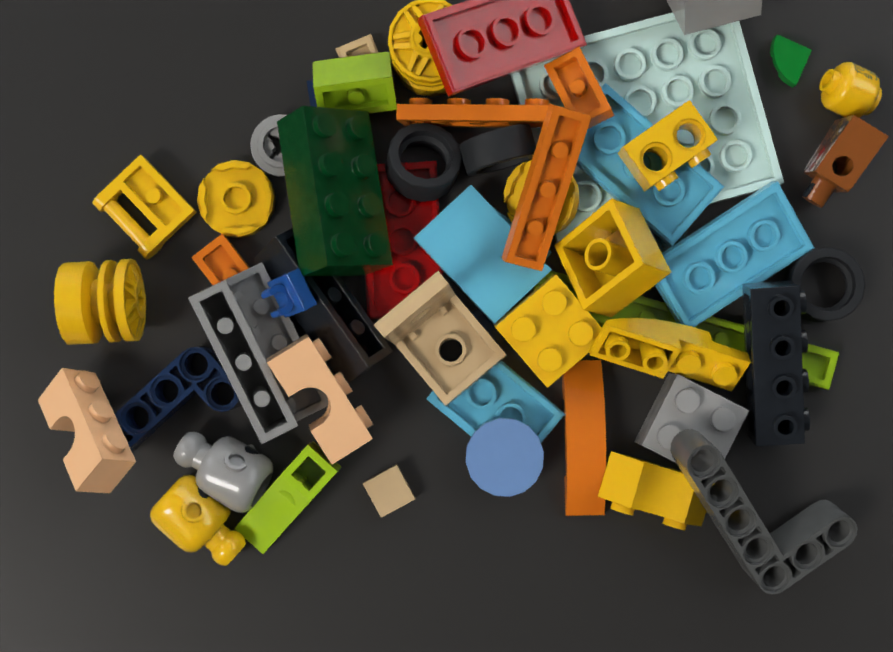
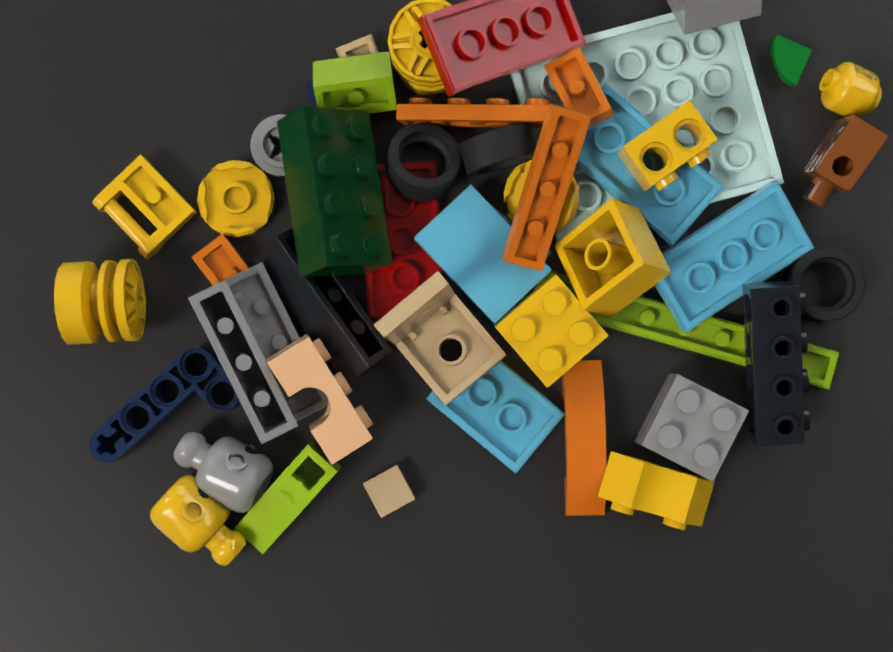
(99, 449): light nougat arch -> none
(290, 293): blue tile -> none
(504, 457): medium blue tile -> none
(667, 346): yellow slope -> none
(772, 558): dark grey beam -> none

